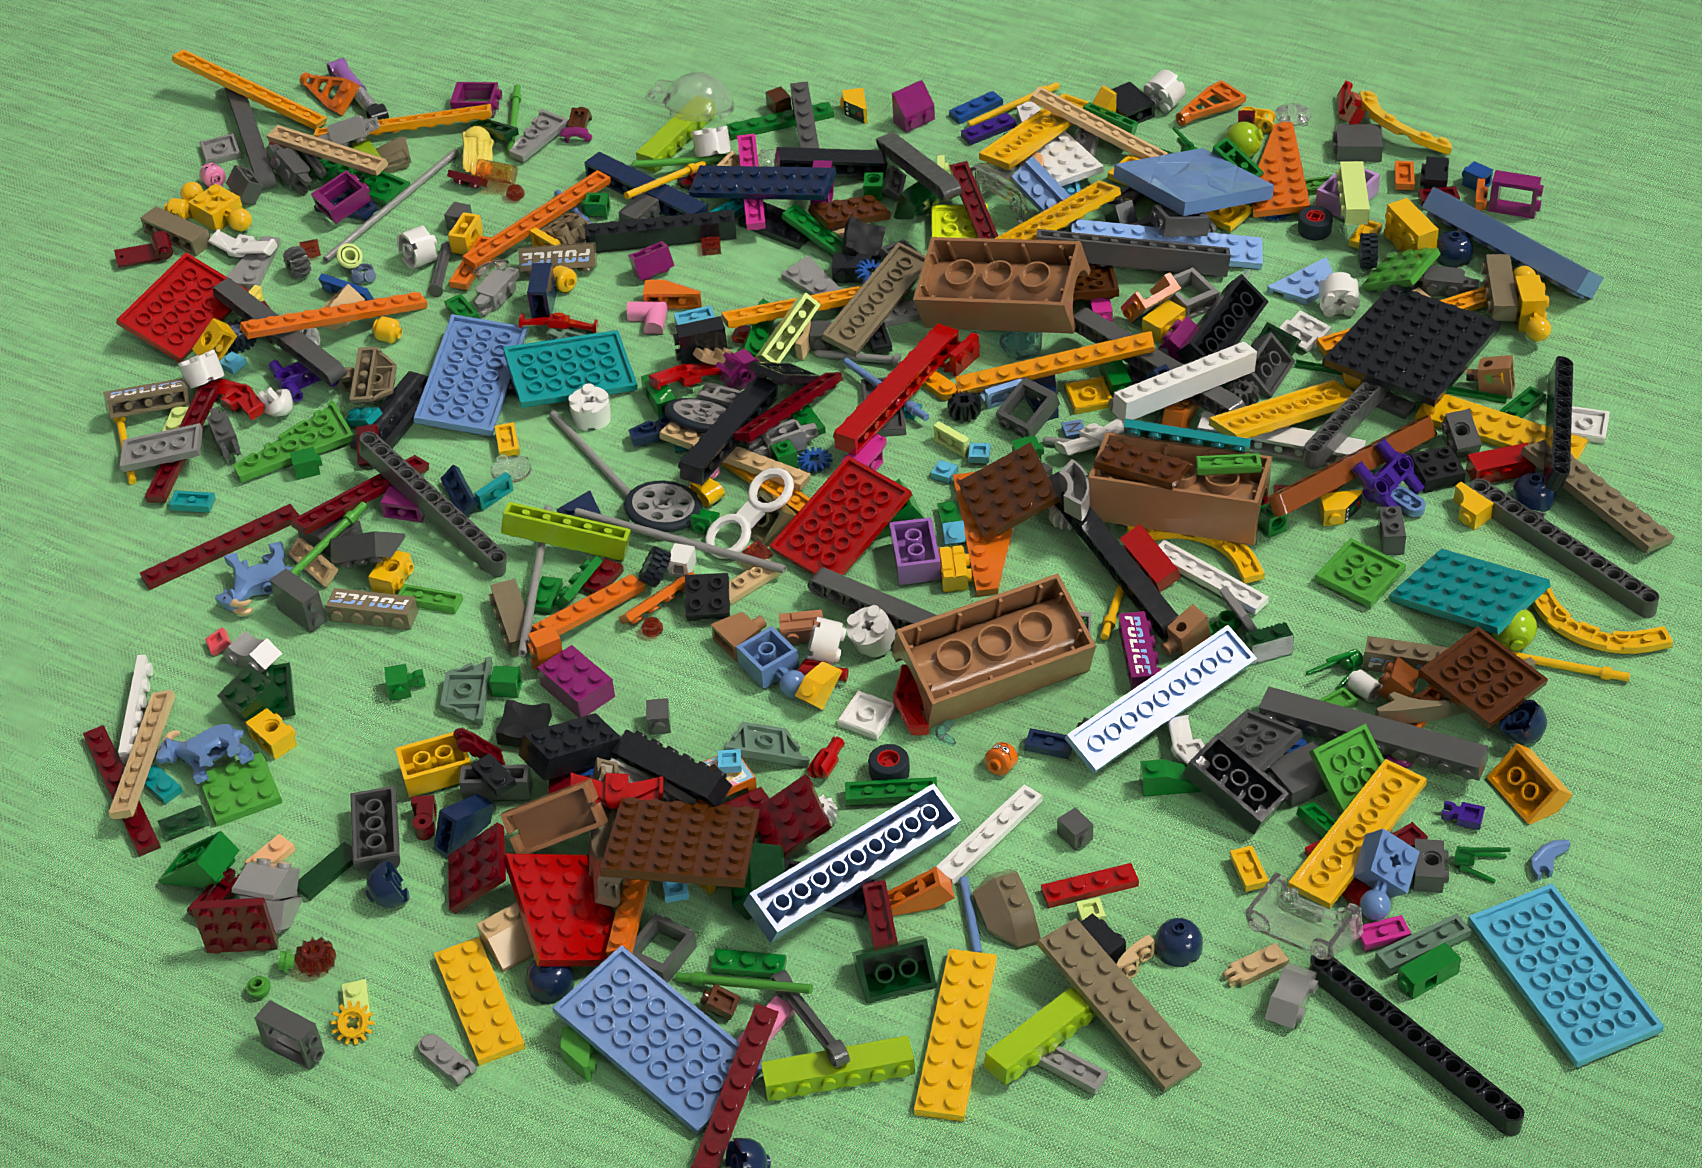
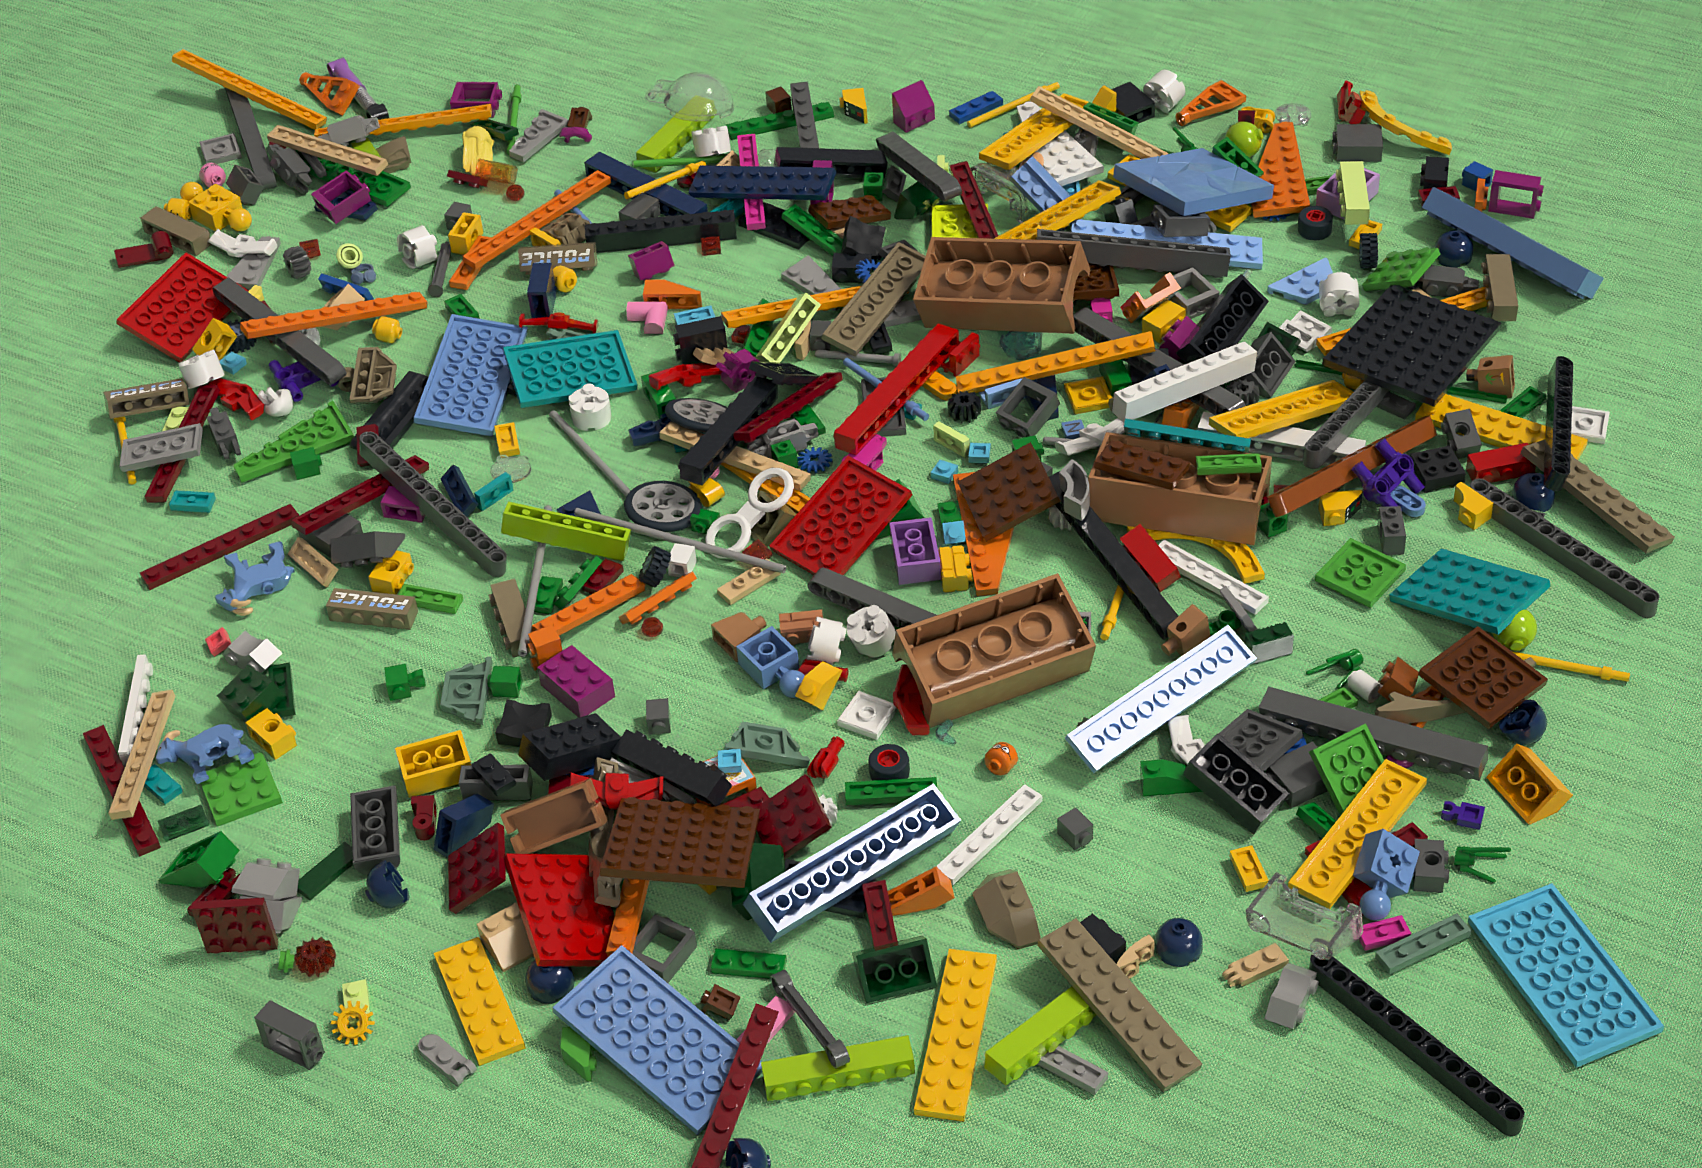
(258, 987): bright green plate -> none
(277, 850): light nougat plate -> none
(298, 600): dark grey brick -> none
(348, 519): bright green bar -> none
(363, 416): teal plate -> none
(392, 204): light grey piece -> none
(475, 745): dark red hinge -> none
(486, 268): clear dish -> none
(495, 290): light grey hinge -> none
(596, 205): green brick -> none
(675, 891): medium azure plate -> none
(700, 979): bright green bar -> none
(707, 596): black brick -> none
(718, 394): light grey plate -> none
(970, 914): medium blue bar -> none
(988, 128): dark purple plate -> none
(1047, 743): dark blue plate -> none
(1089, 885): red plate -> none
(1090, 906): yellowish green plate -> none
(1138, 647): magenta brick -> none
(1381, 650): dark tan brick -> none
(1404, 175): orange plate -> none
(1409, 227): yellow brick -> none
(1428, 970): green brick -> none
(1531, 304): yellow brick -> none
(1544, 857): medium blue piece -> none
(1590, 636): yellow plate -> none

